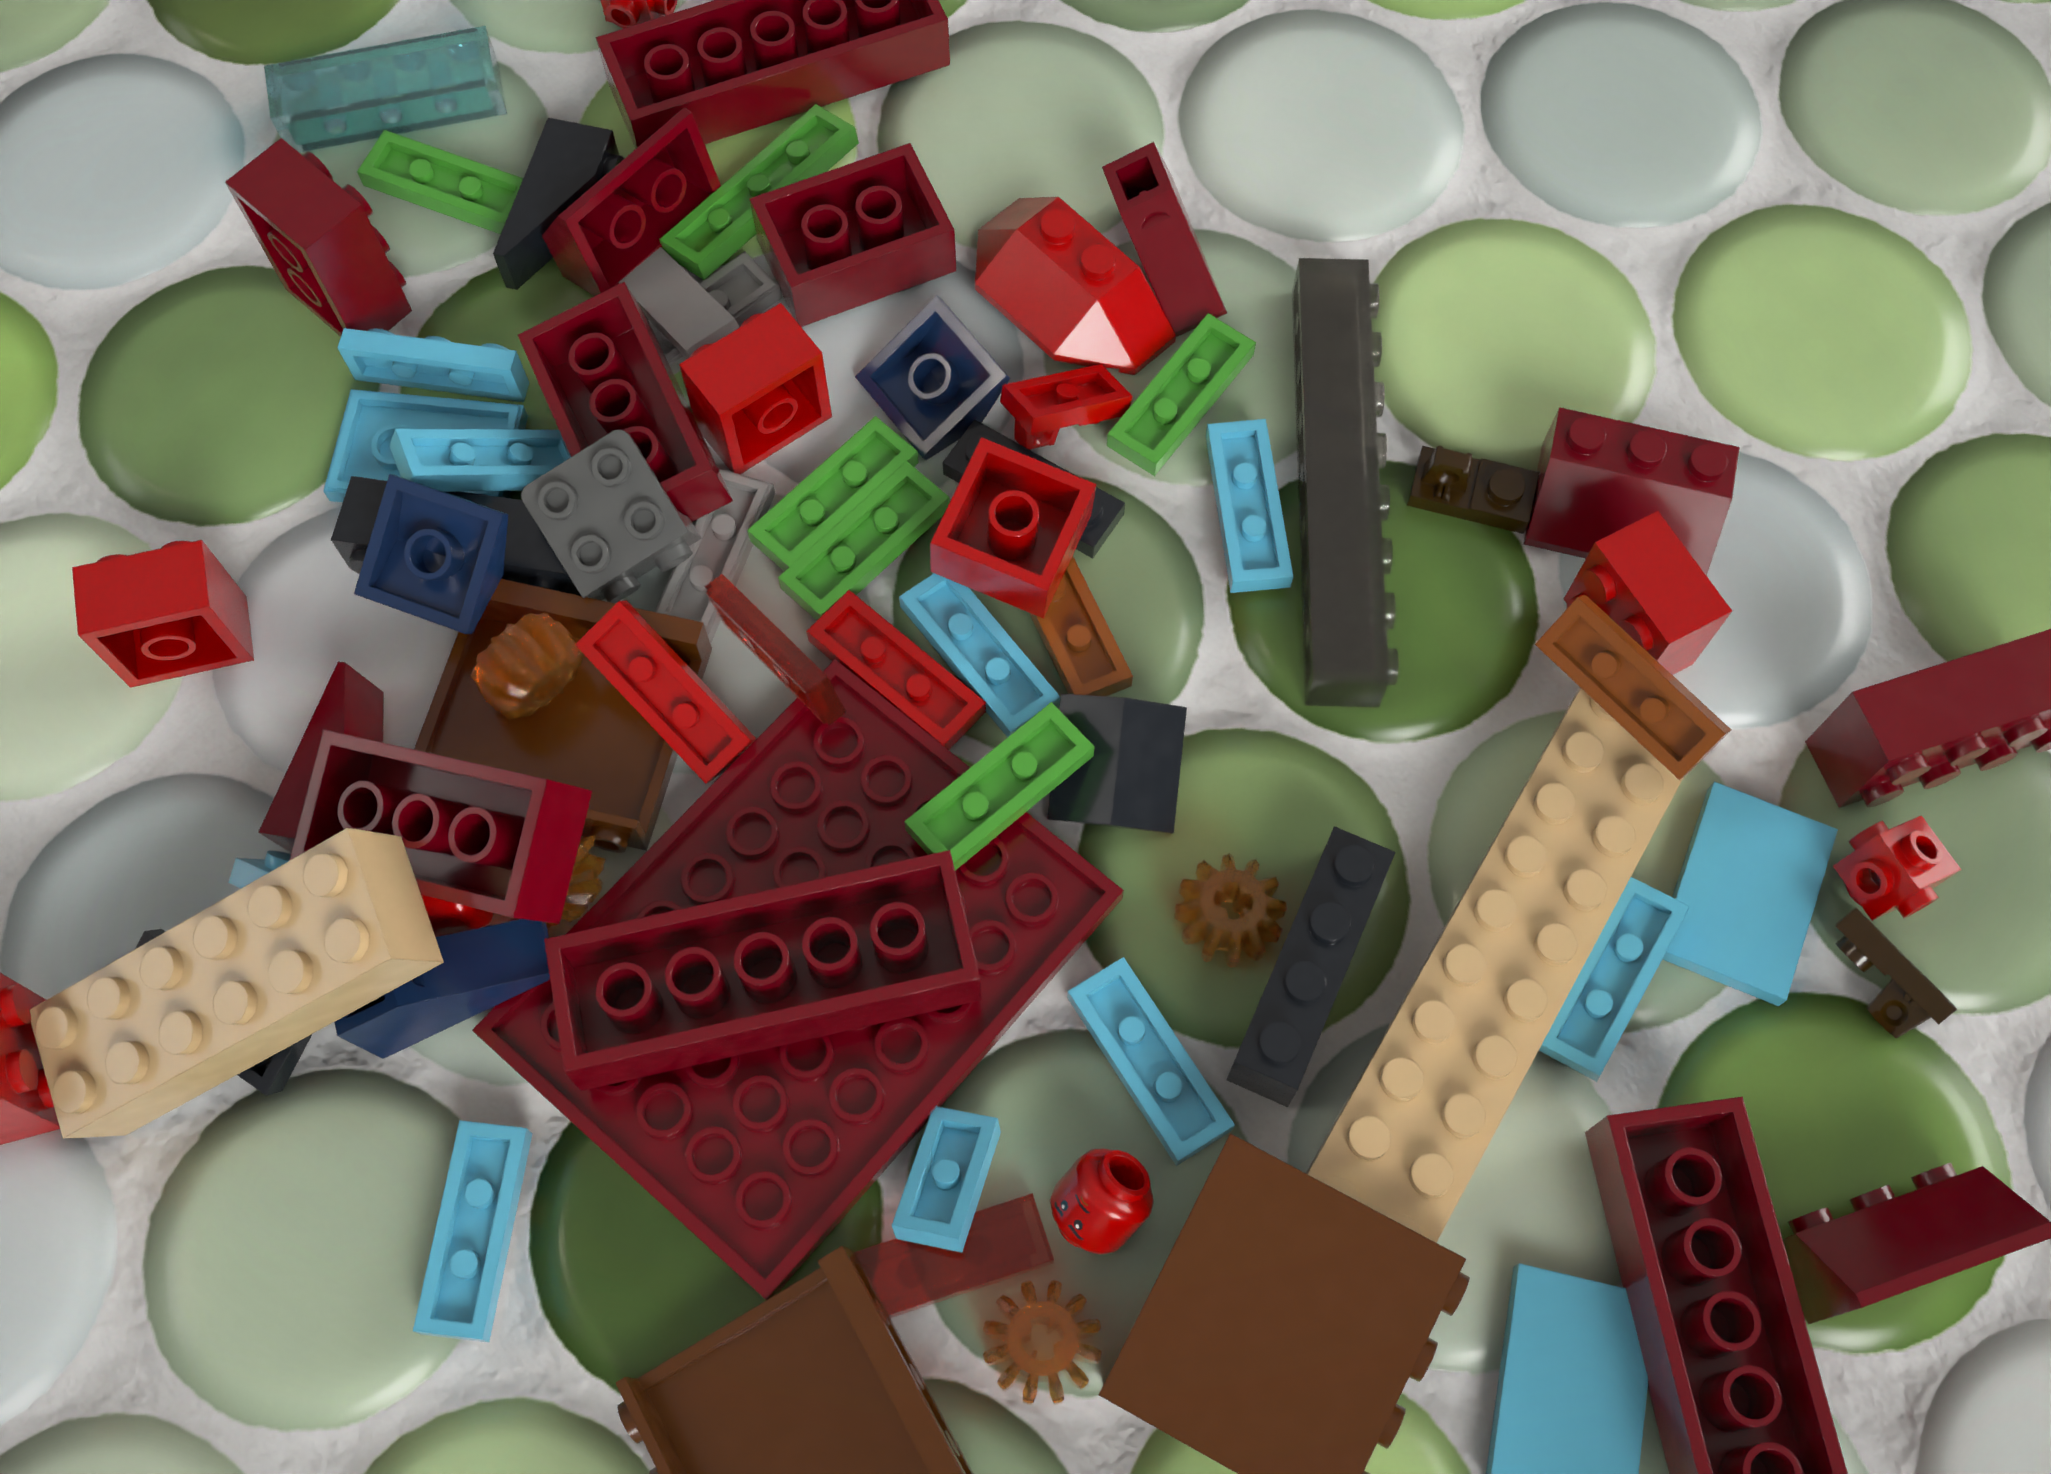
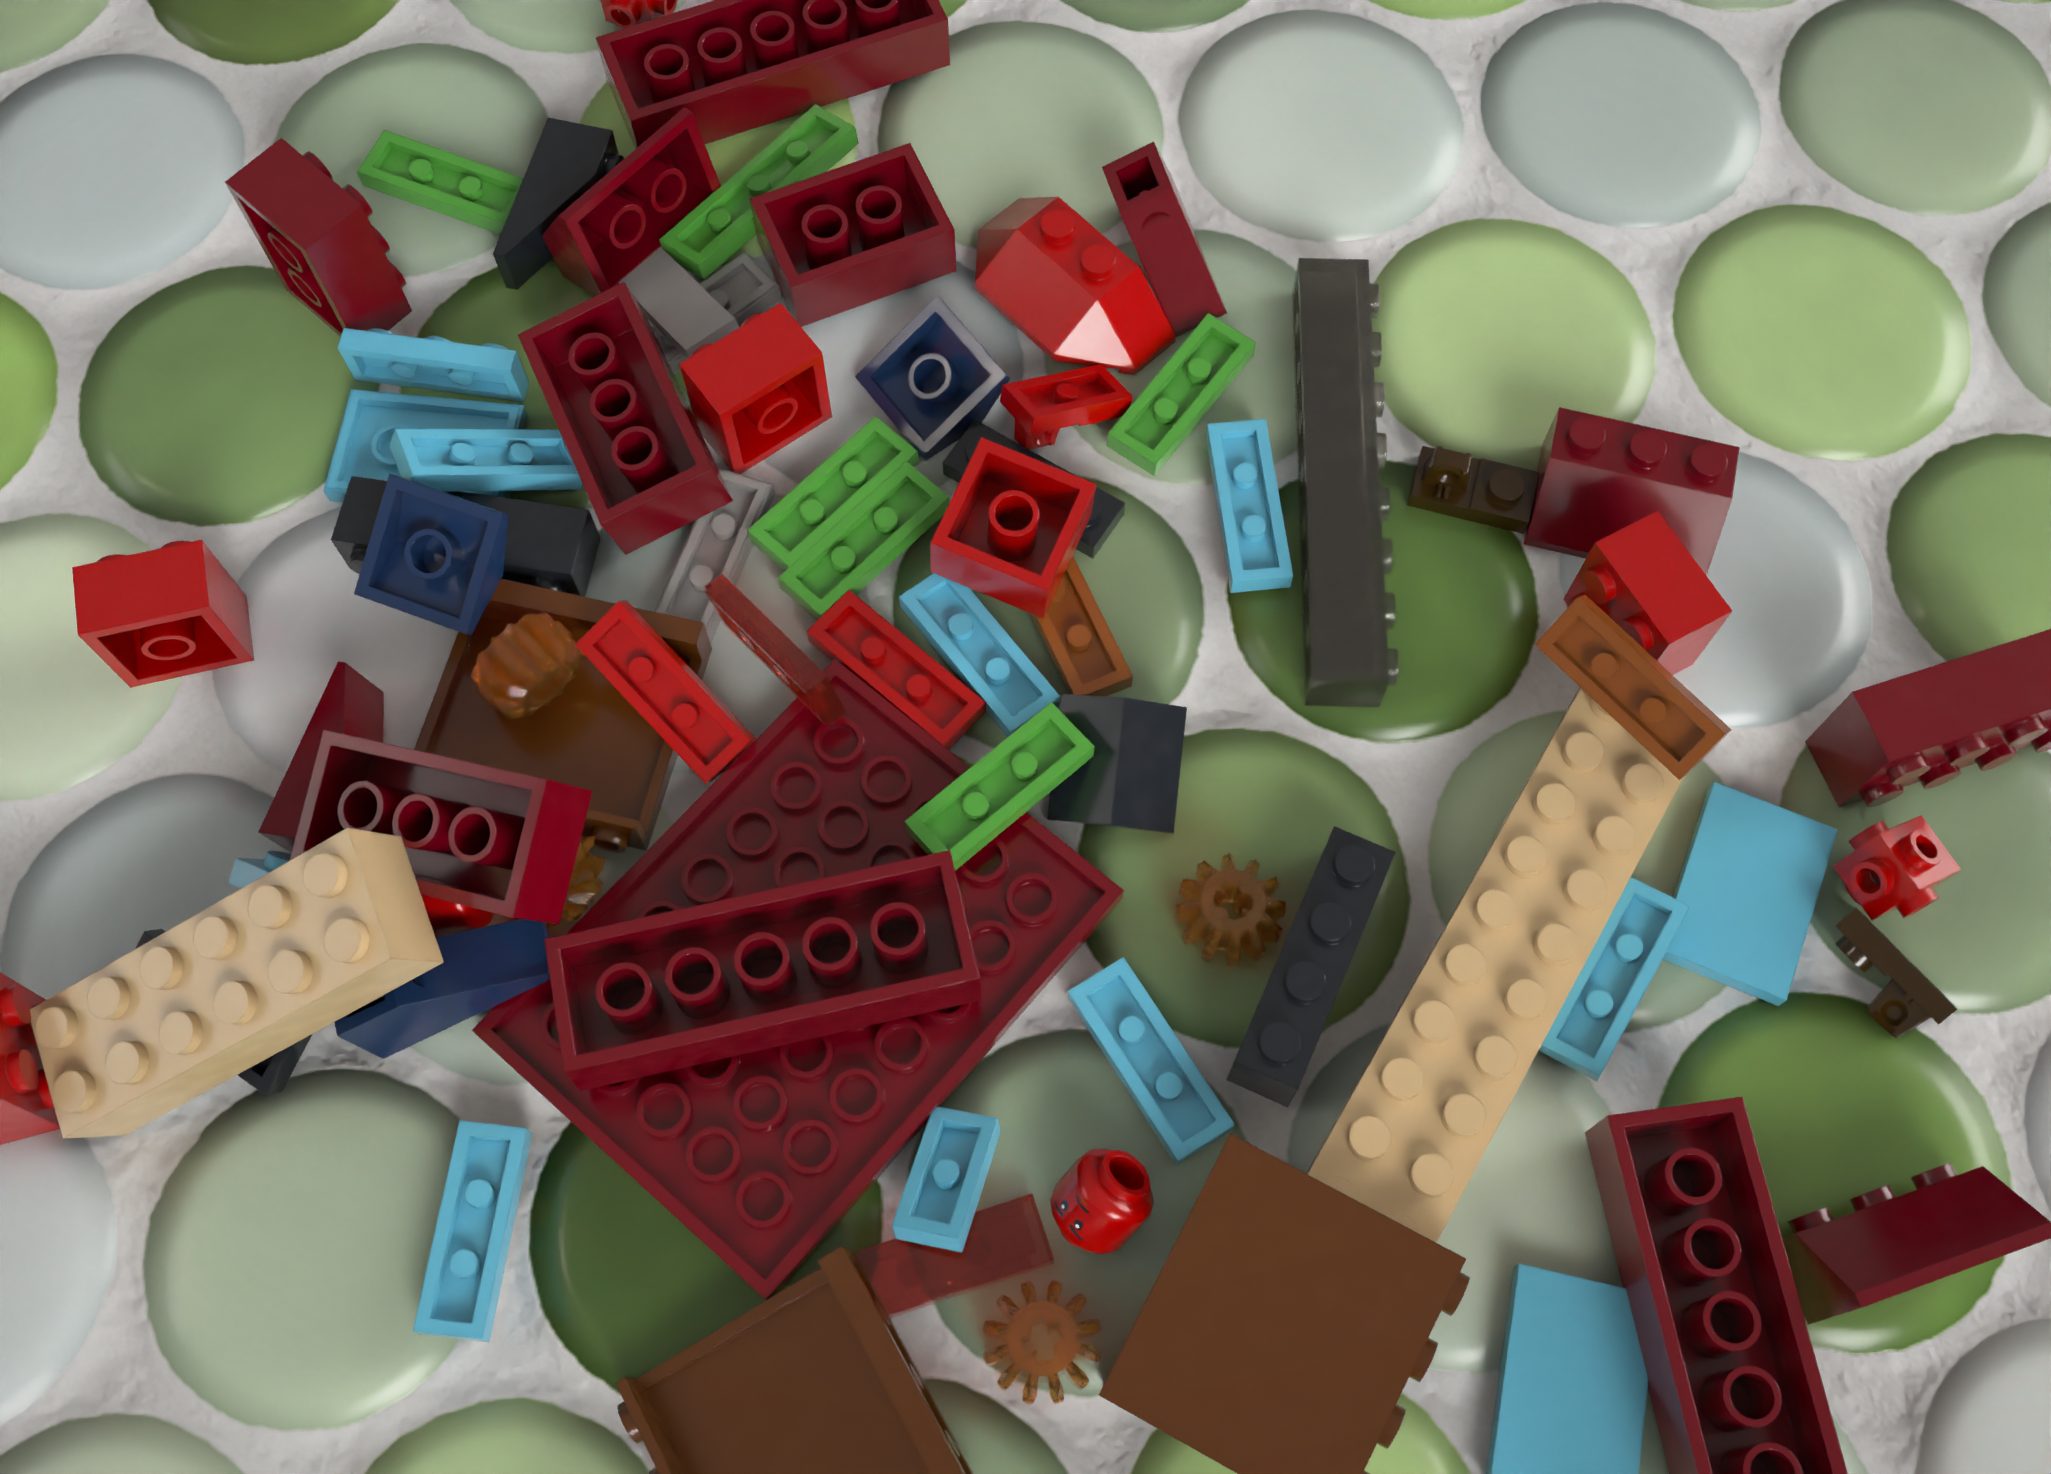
(385, 87): clear light blue brick -> none
(609, 518): dark grey bracket -> none

